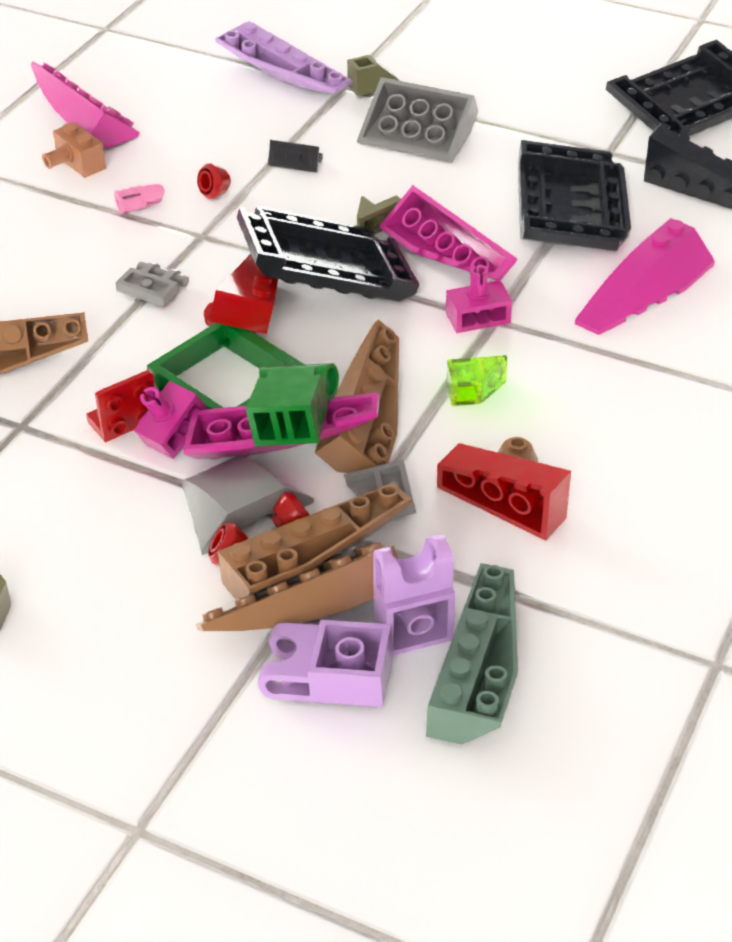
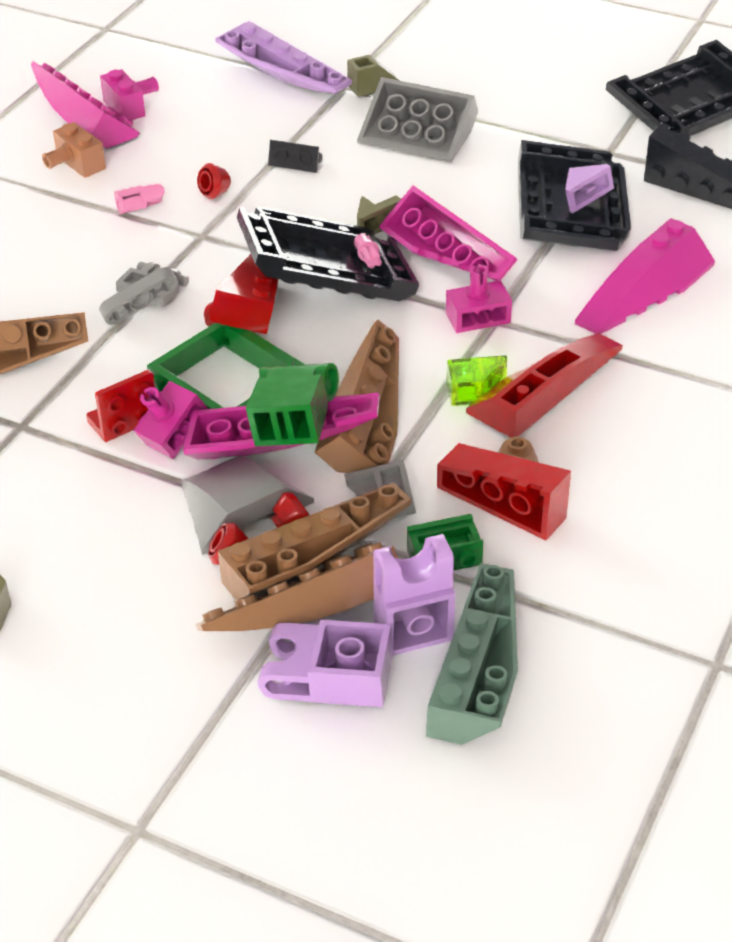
(125, 94): none -> dark pink brick
(152, 288): none -> light grey beam
(367, 250): none -> bright pink axle
(460, 535): none -> green hinge
(533, 391): none -> red wedge
(587, 185): none -> lavender slope

